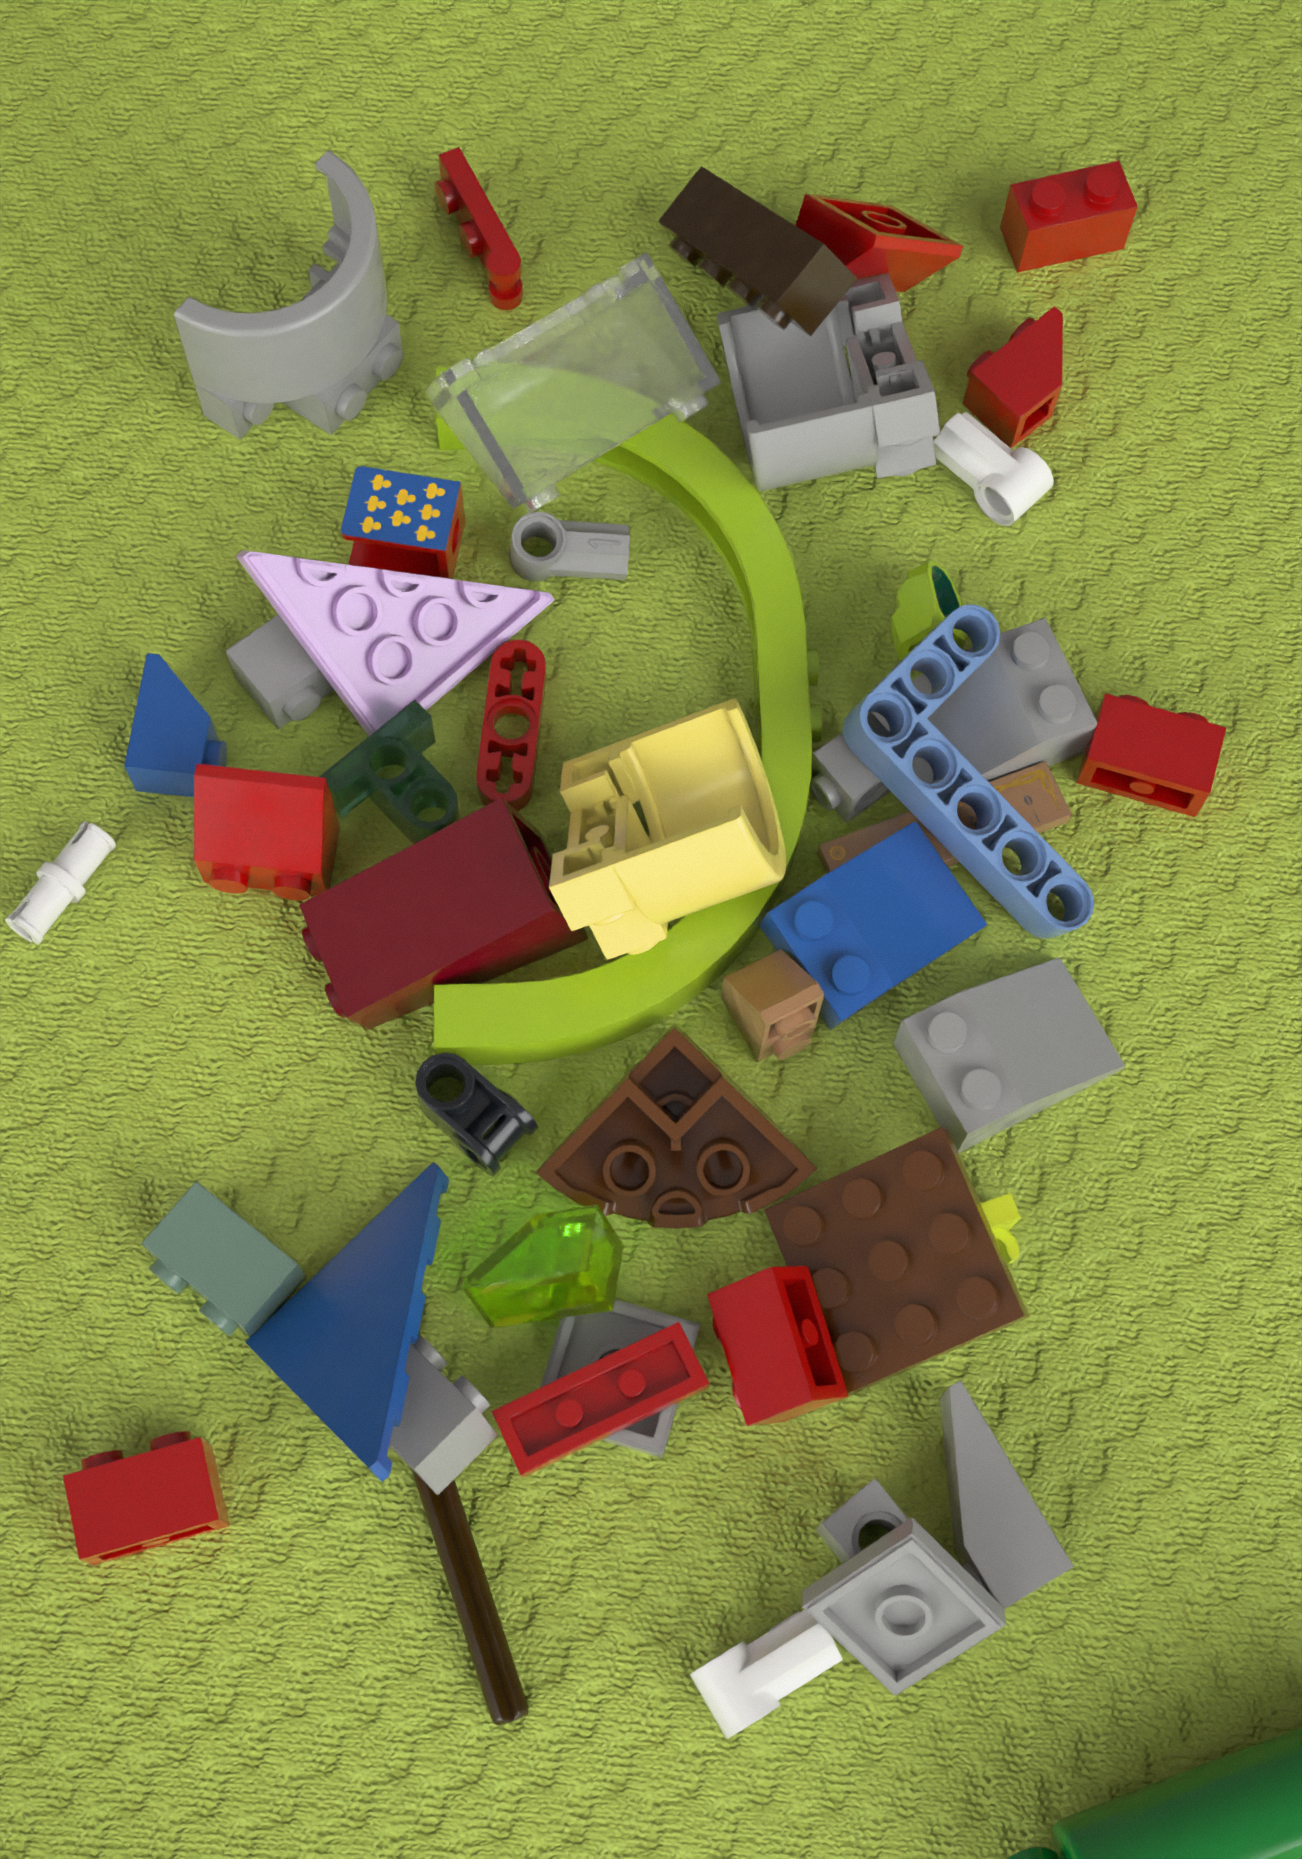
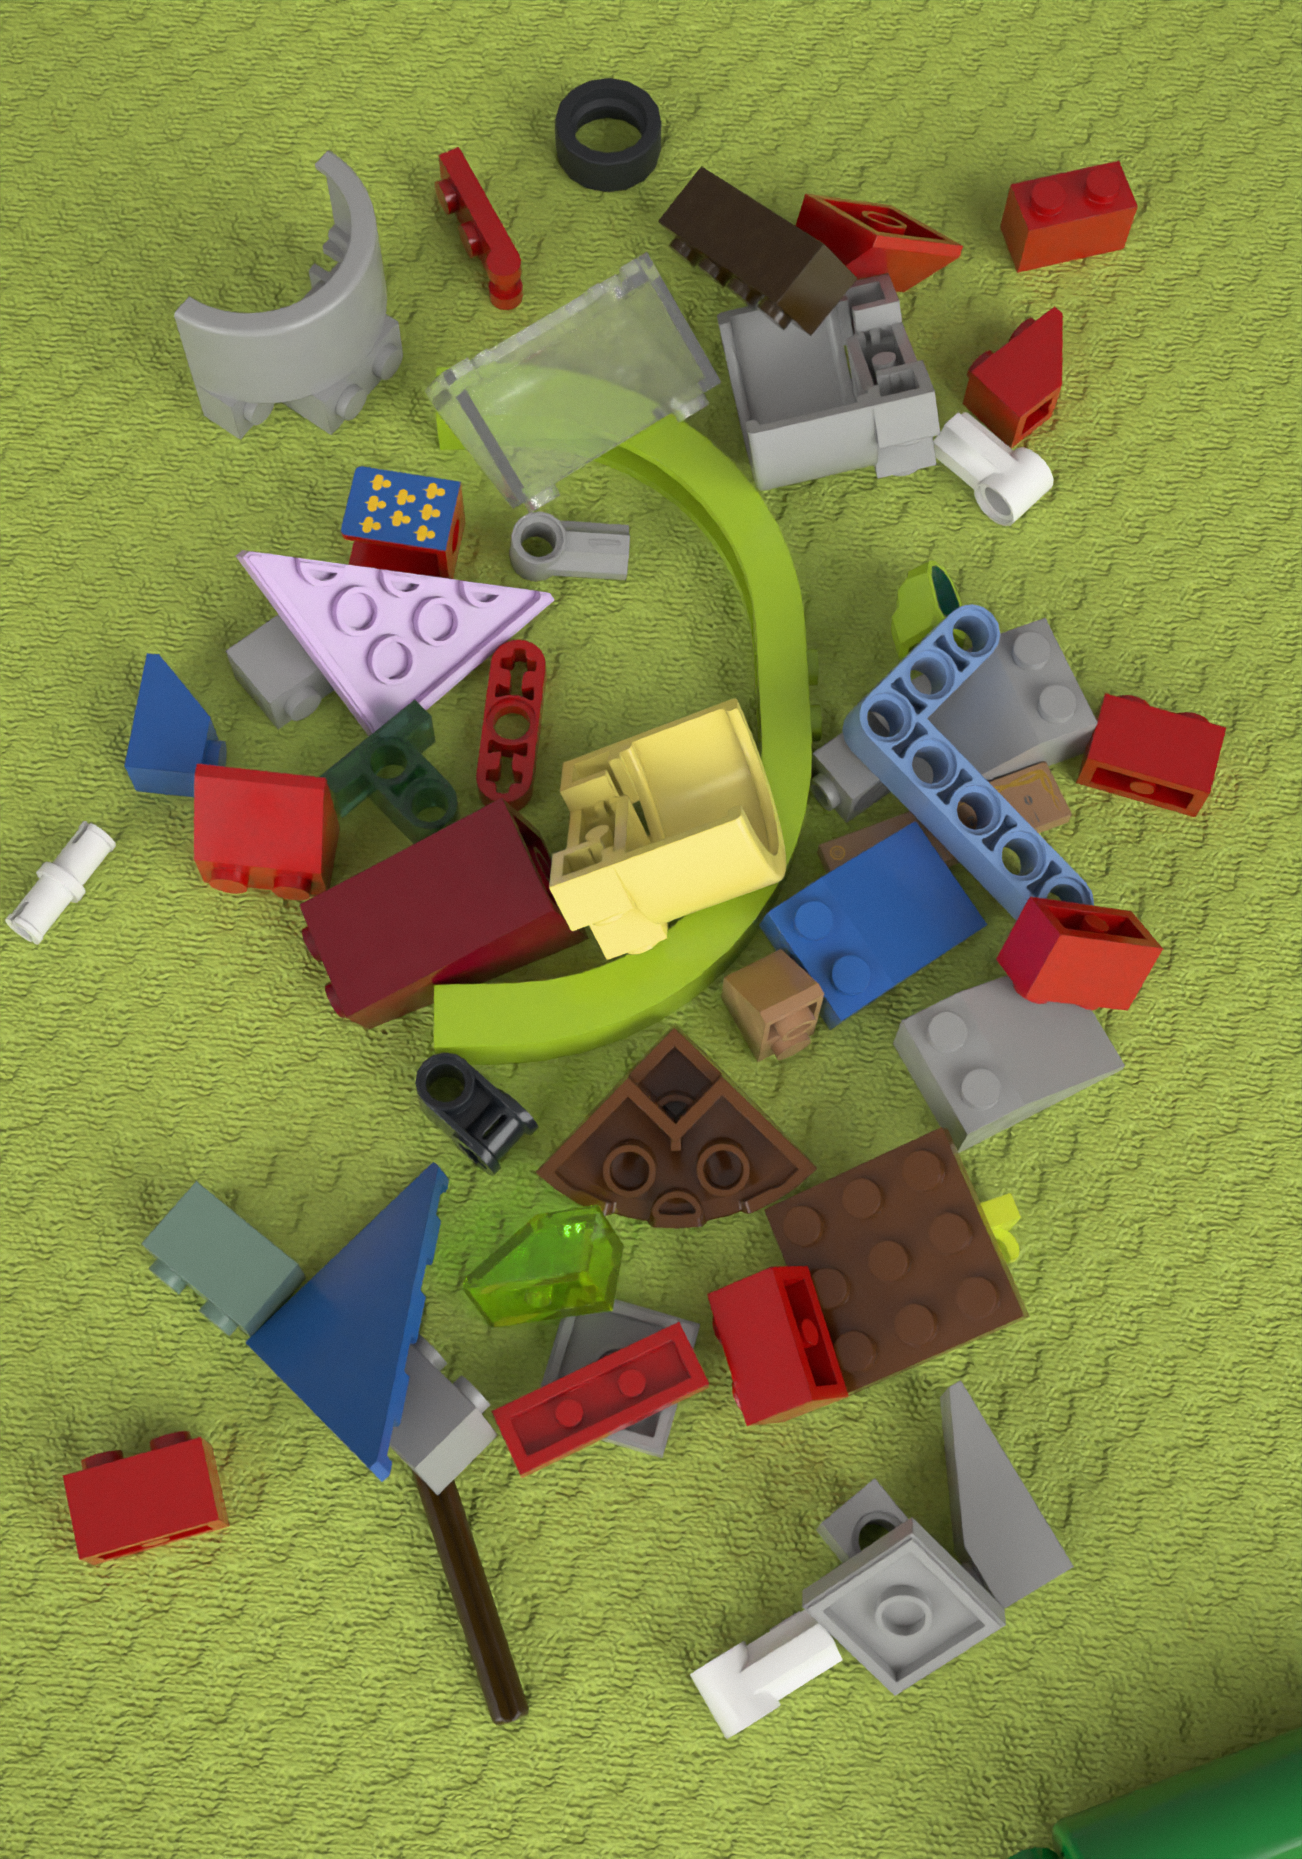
(605, 100): none -> black tyre
(1078, 954): none -> red brick

